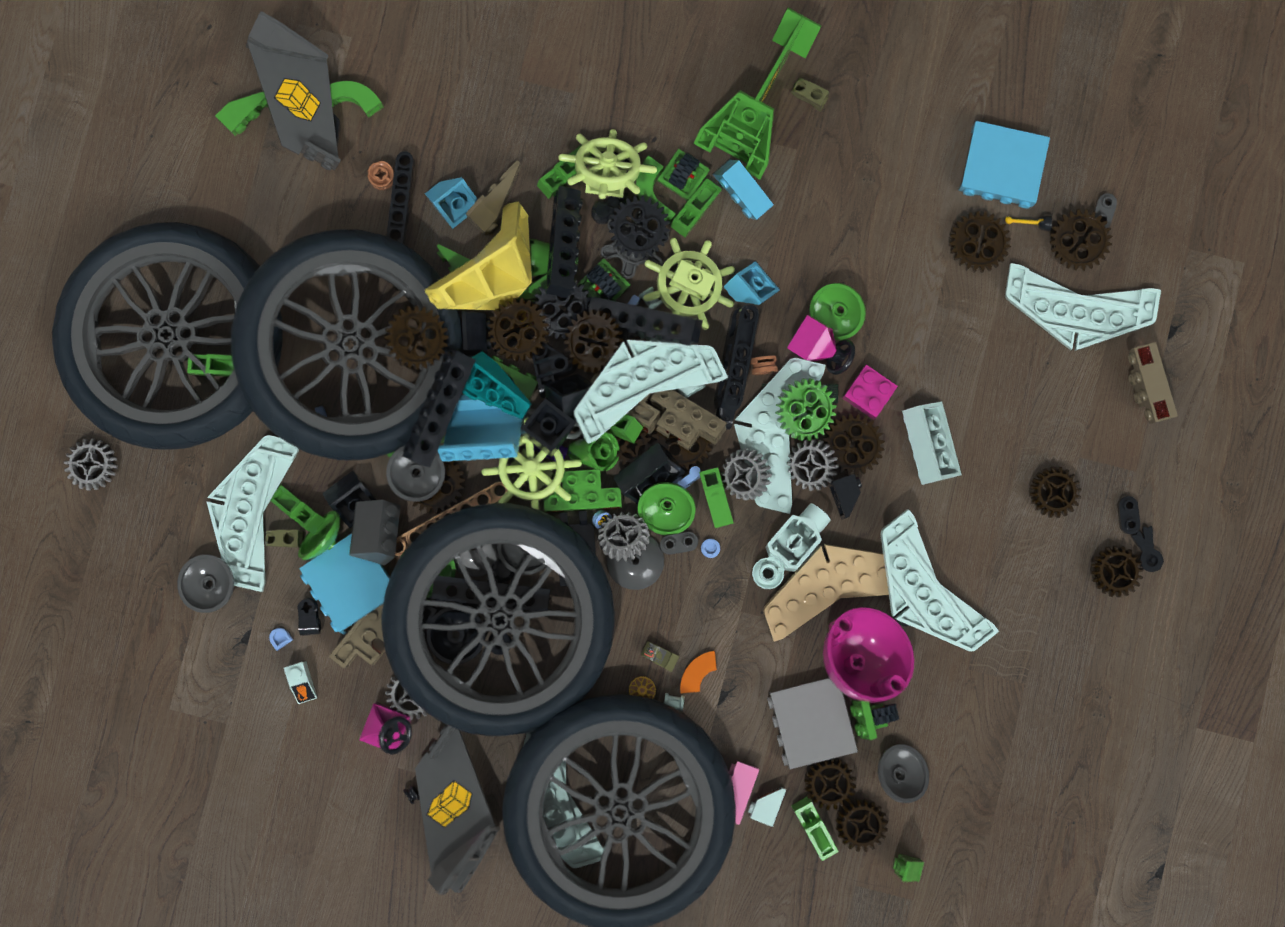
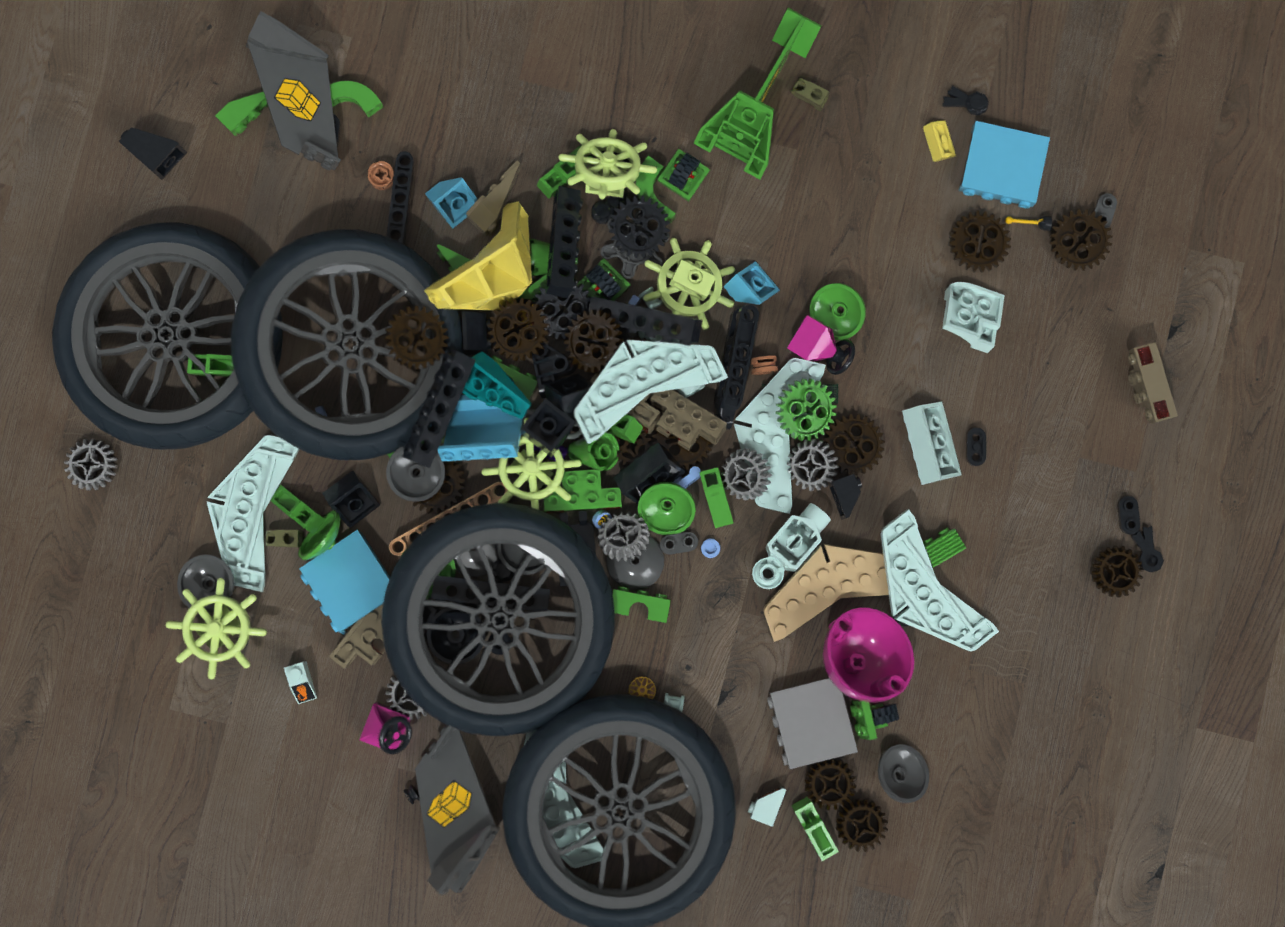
(153, 151): none -> black slope
(215, 631): none -> yellowish green piece
(279, 638): light blue tile -> none
(309, 620): black piece -> none
(375, 531): dark grey slope -> none
(657, 606): none -> bright green arch
(660, 656): olive leg -> none
(695, 207): bright green slope -> none
(697, 671): orange tile -> none
(743, 189): medium azure wedge -> none
(743, 780): bright pink slope -> none
(870, 392): dark pink brick -> none
(908, 867): bright green slope -> none
(939, 140): none -> light yellow slope
(944, 546): none -> bright green brick
(973, 314): none -> light aqua slope
(974, 103): none -> black piece
(977, 447): none -> black plate
(1060, 498): dark brown gear -> none
(1067, 313): light aqua wing -> none

